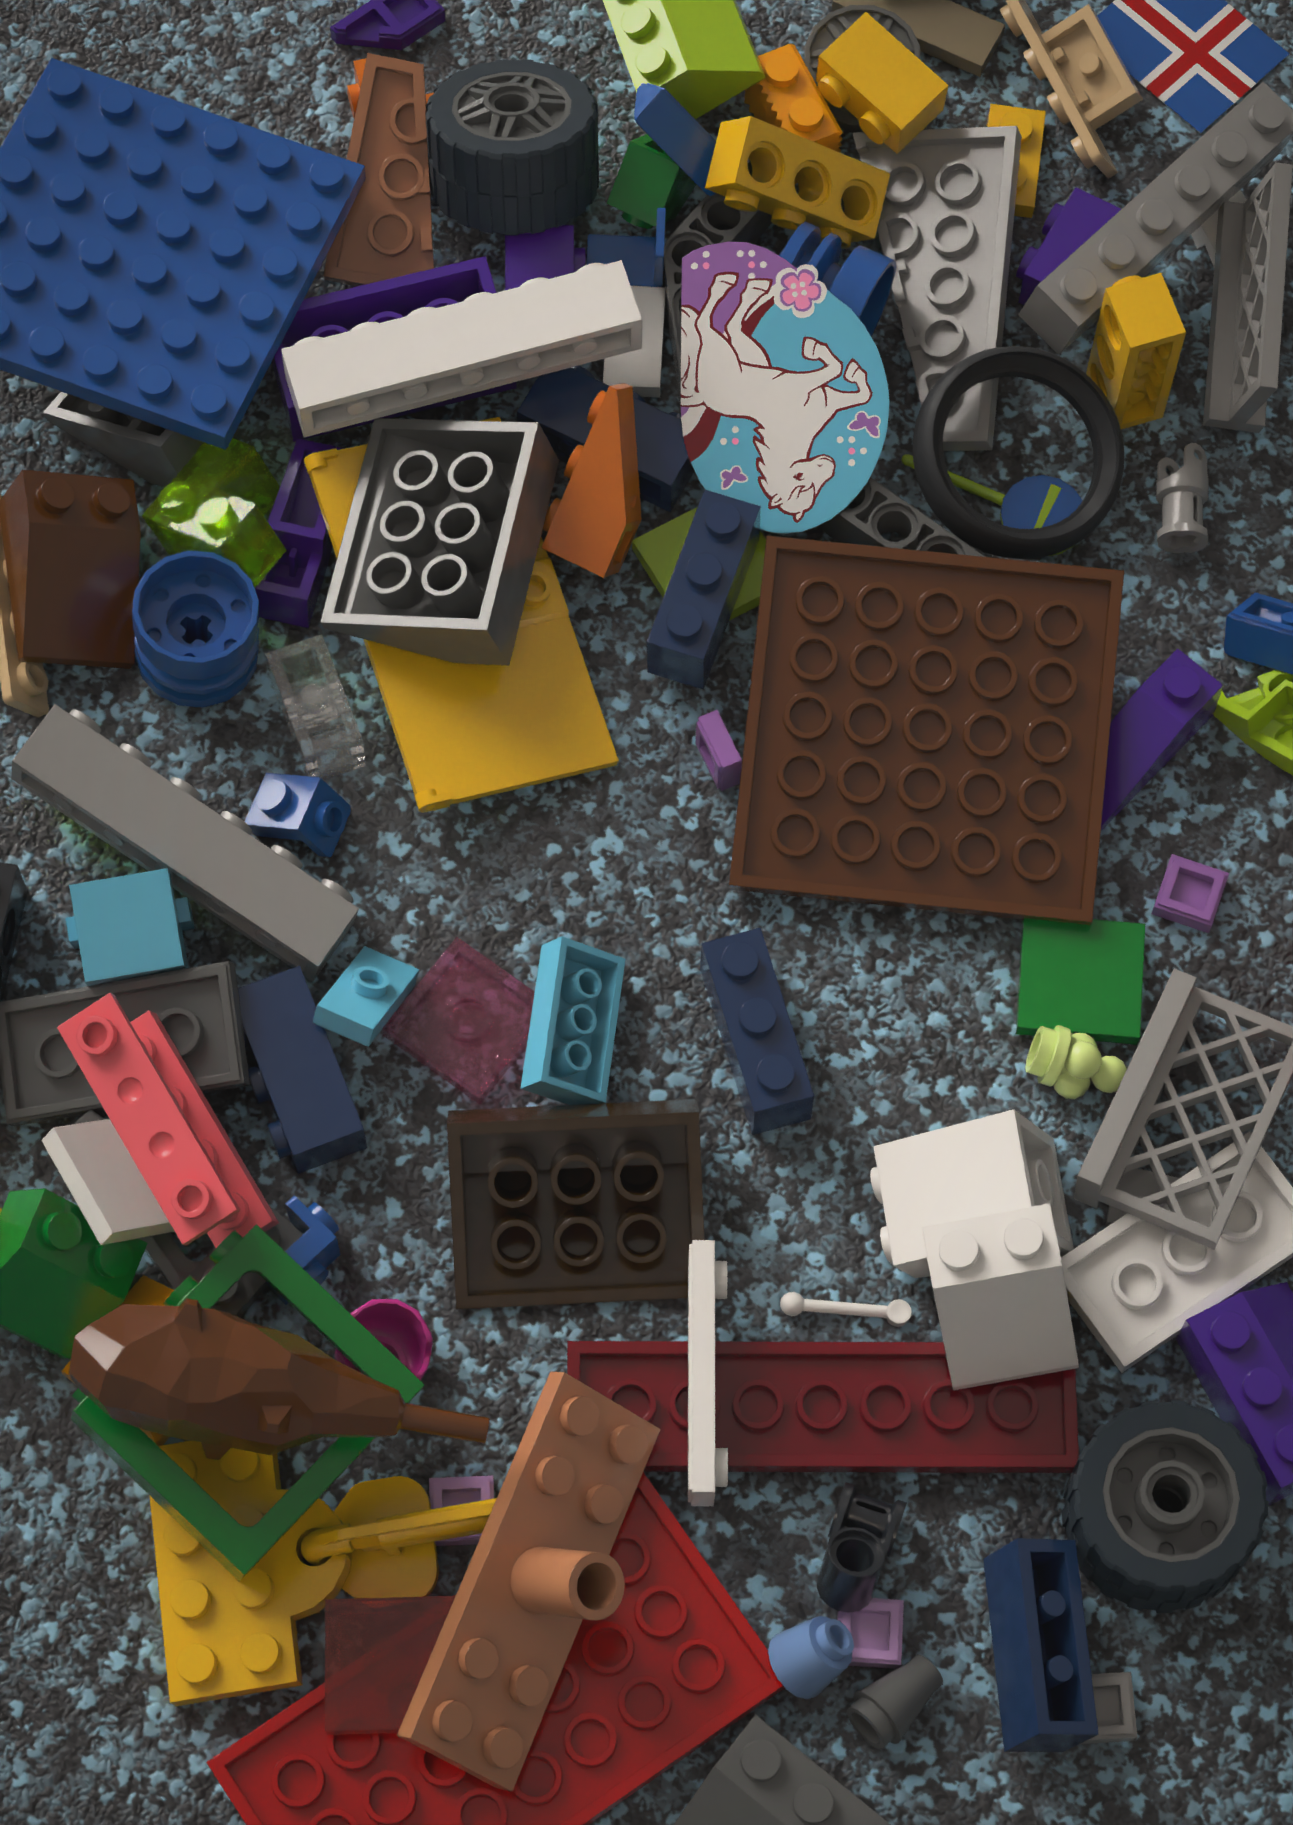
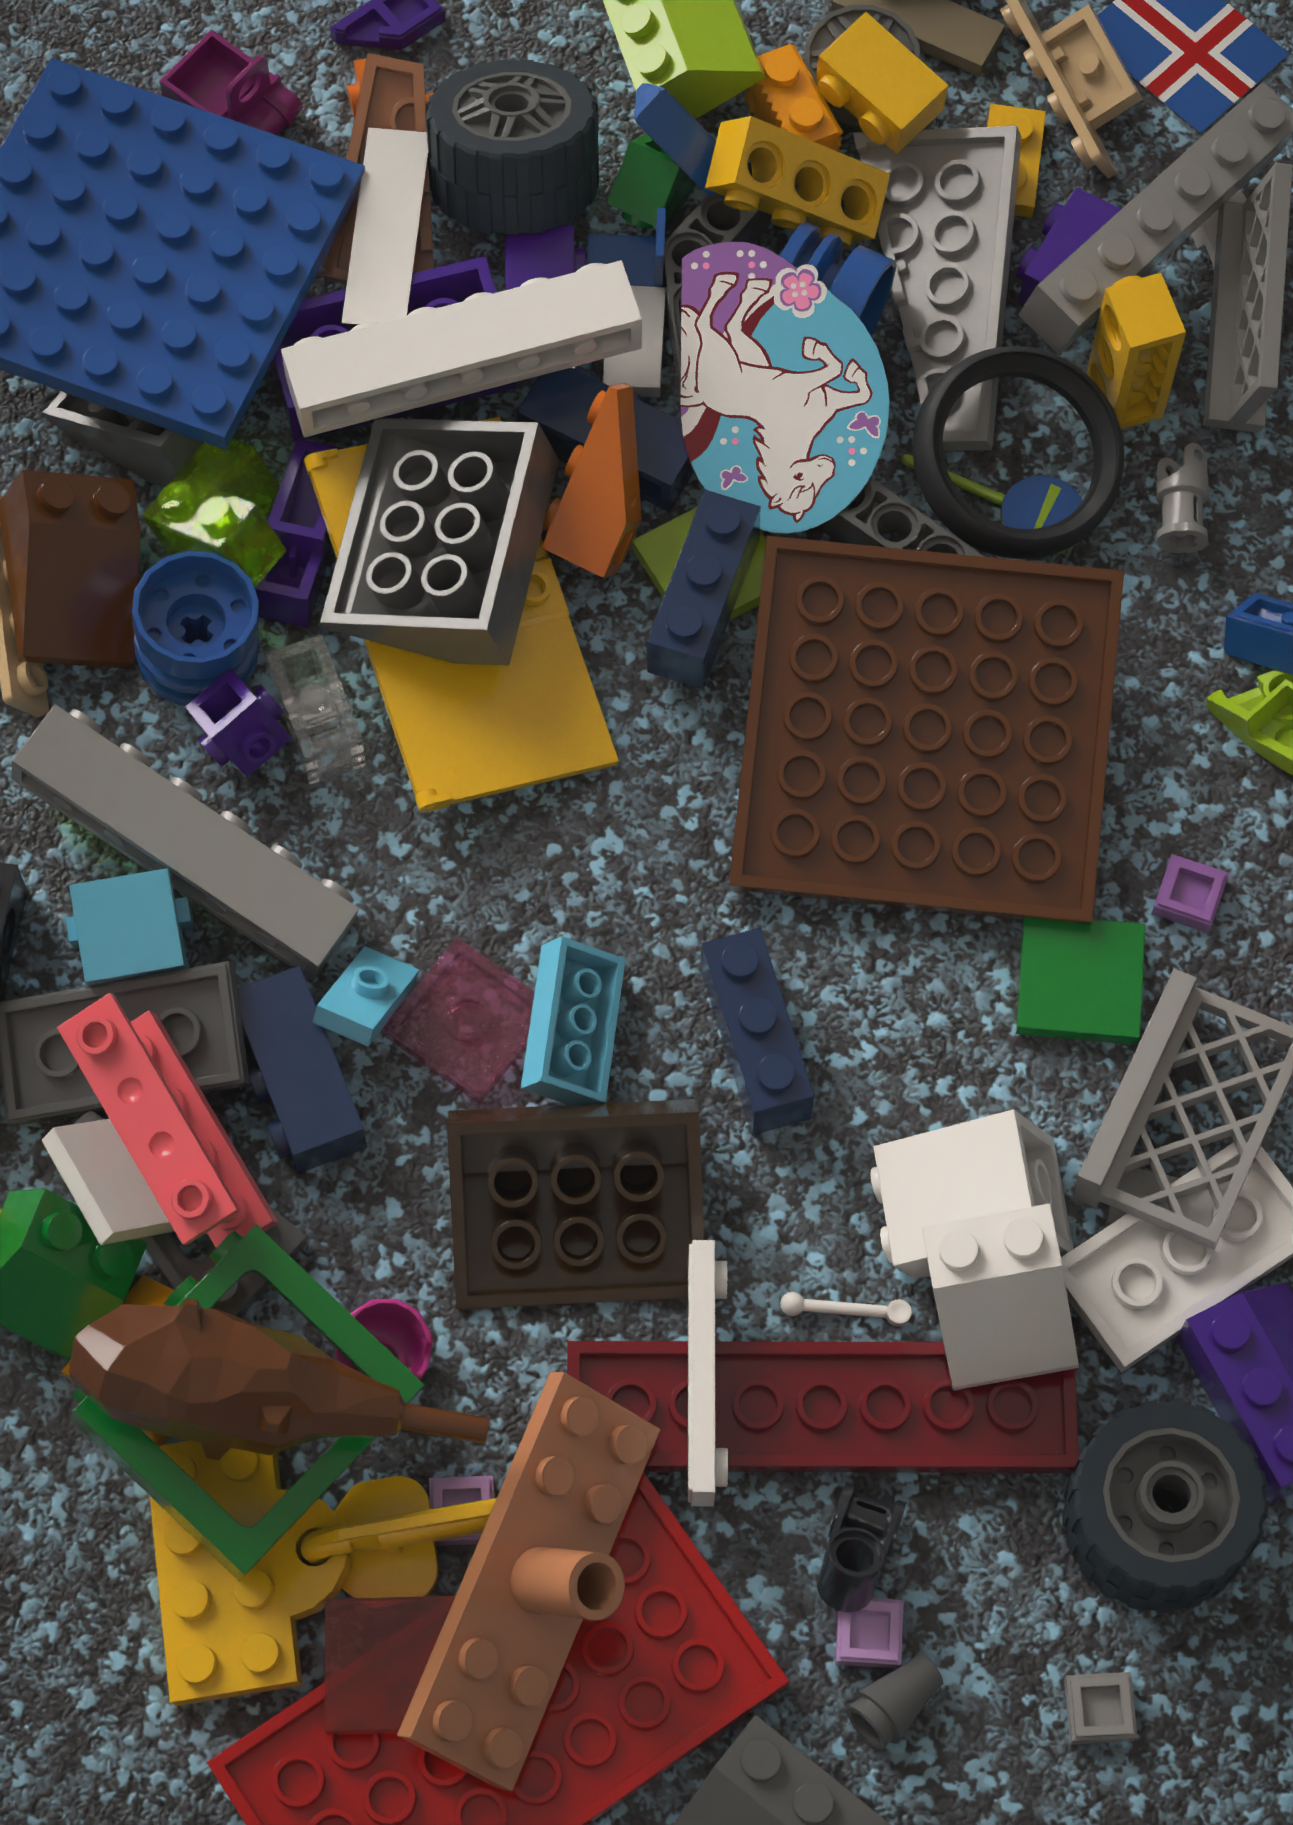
(231, 85): none -> magenta piece
(247, 731): none -> dark purple brick
(299, 810): blue bracket -> none
(317, 1245): blue bracket -> none
(386, 226): none -> white sticker
(718, 750): medium lavender tile -> none
(811, 1655): medium blue hat -> none
(1040, 1646): dark blue brick -> none
(1070, 1062): yellowish green piece -> none
(1155, 727): dark purple slope -> none

